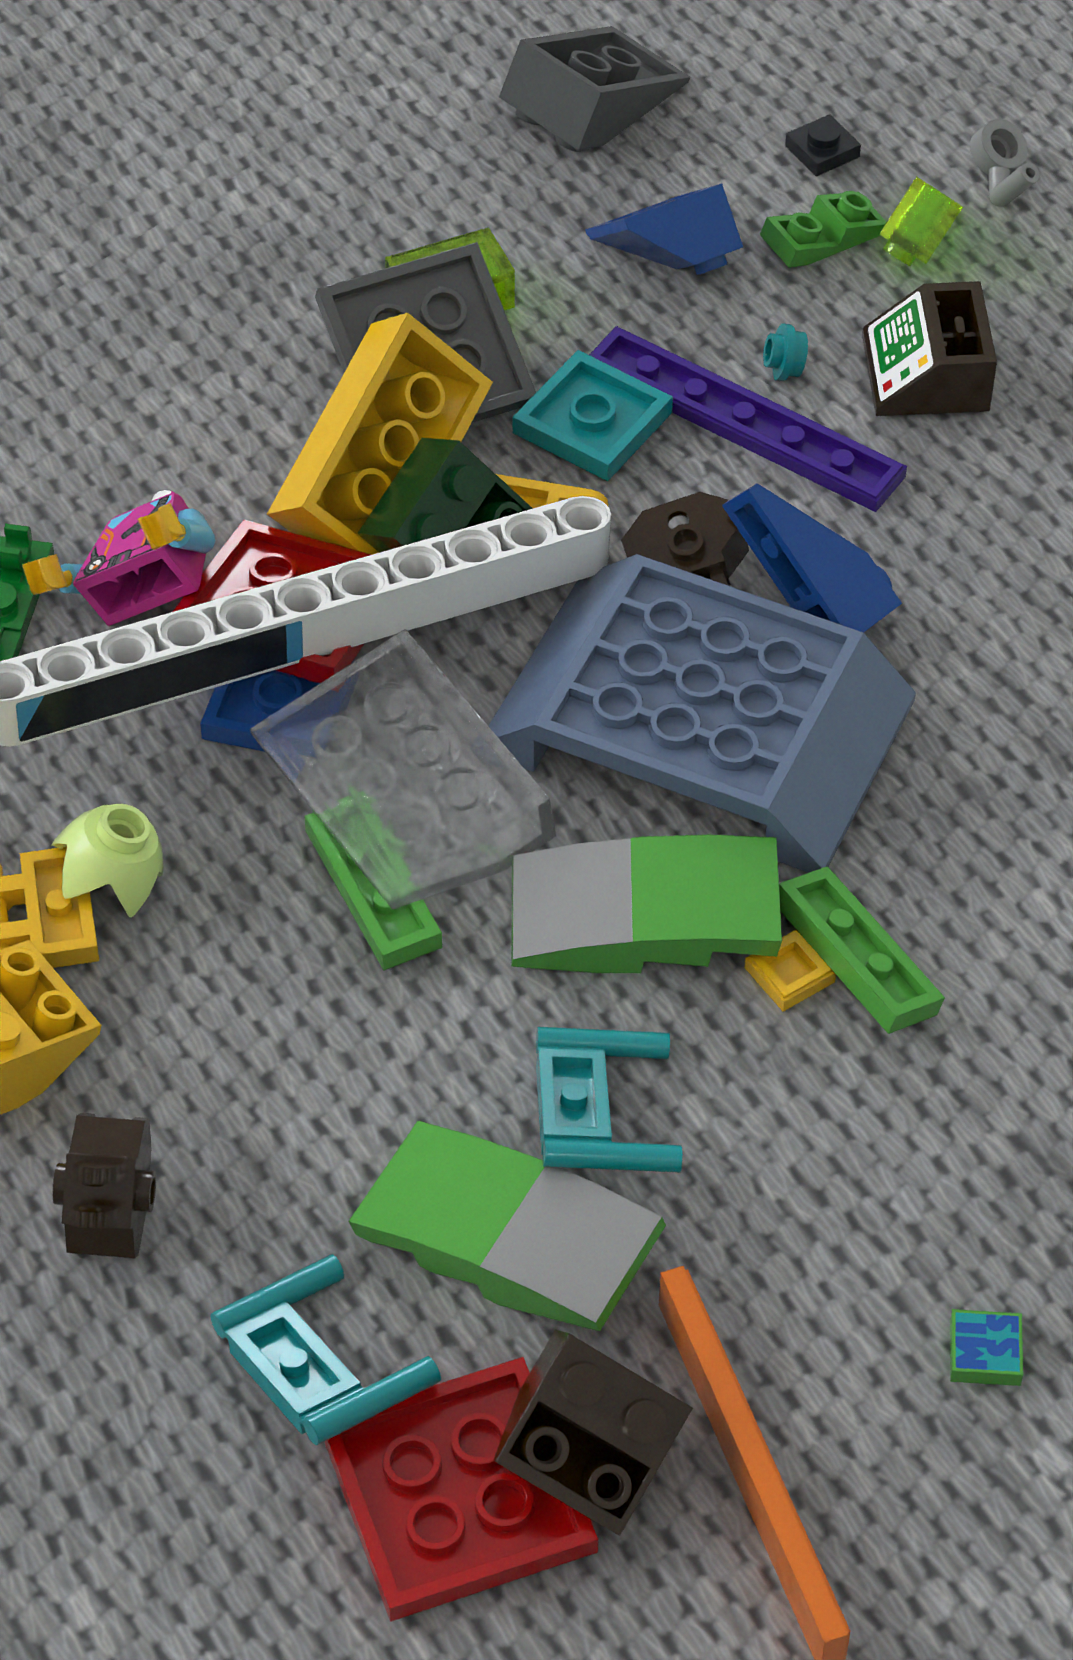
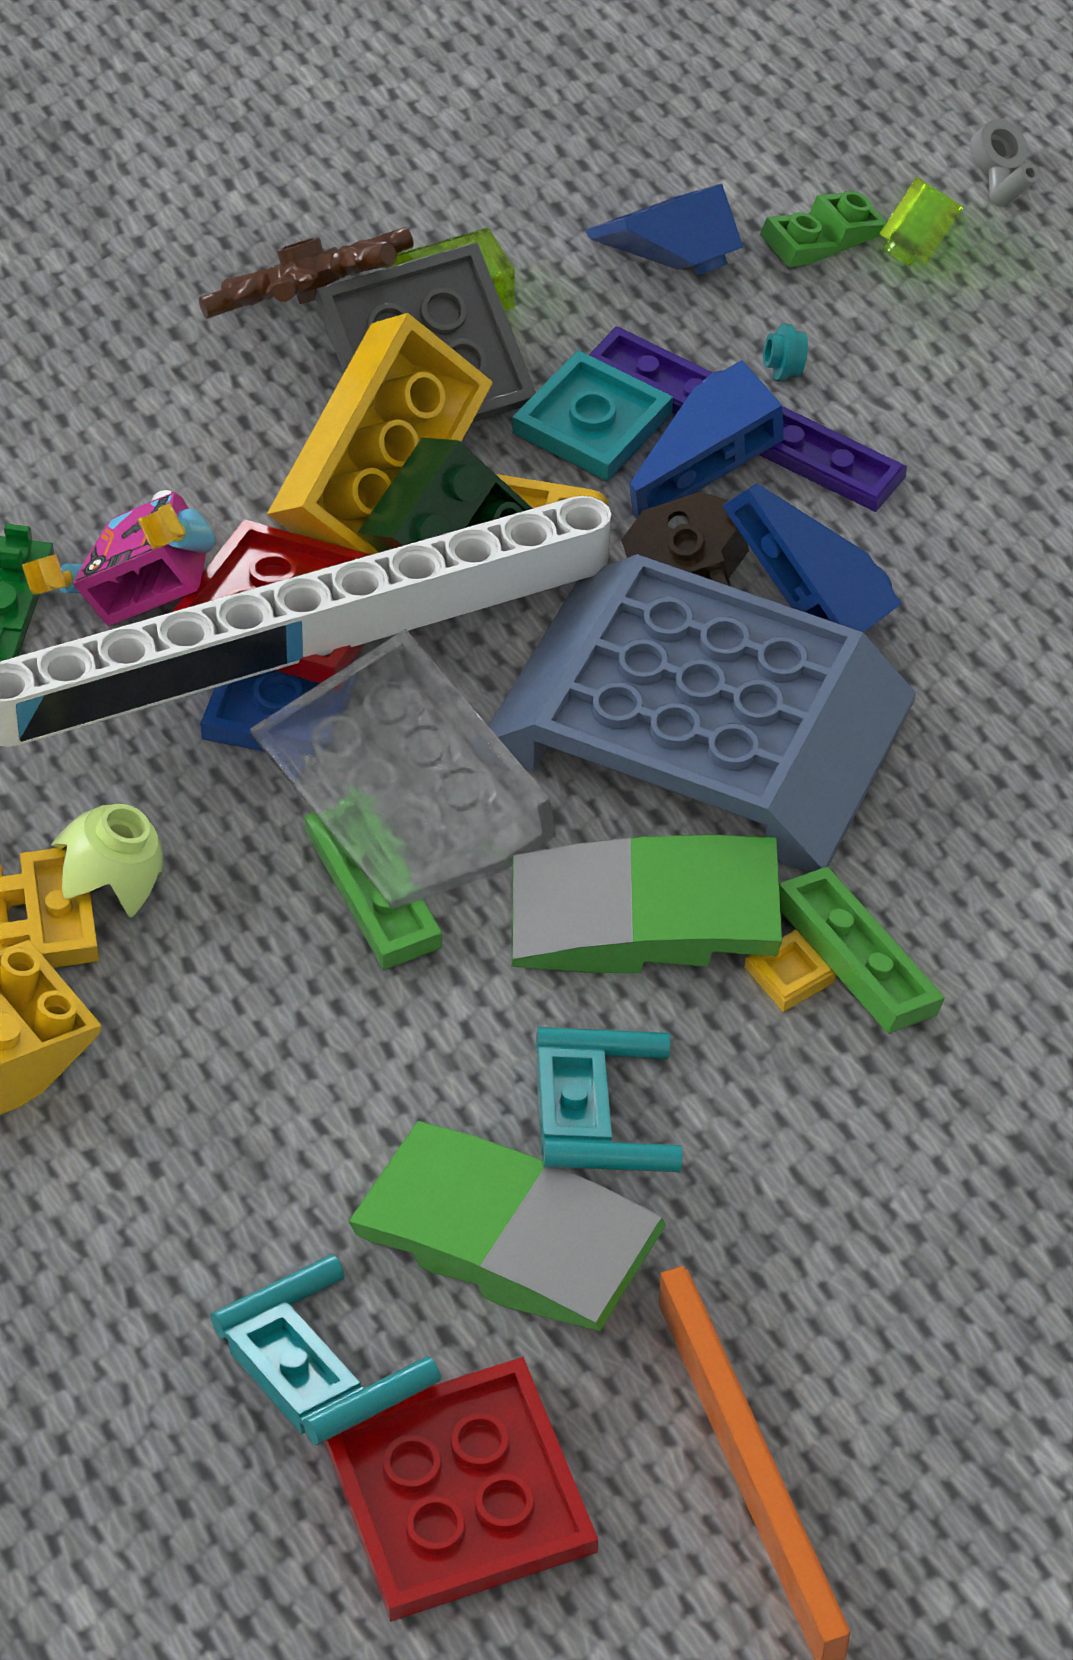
(106, 1186): dark brown hinge -> none
(304, 269): none -> reddish brown piece
(587, 84): dark grey slope -> none
(589, 1431): dark brown slope -> none
(714, 432): none -> blue slope
(823, 145): black plate -> none
(932, 352): dark brown slope -> none
(986, 1347): tile -> none

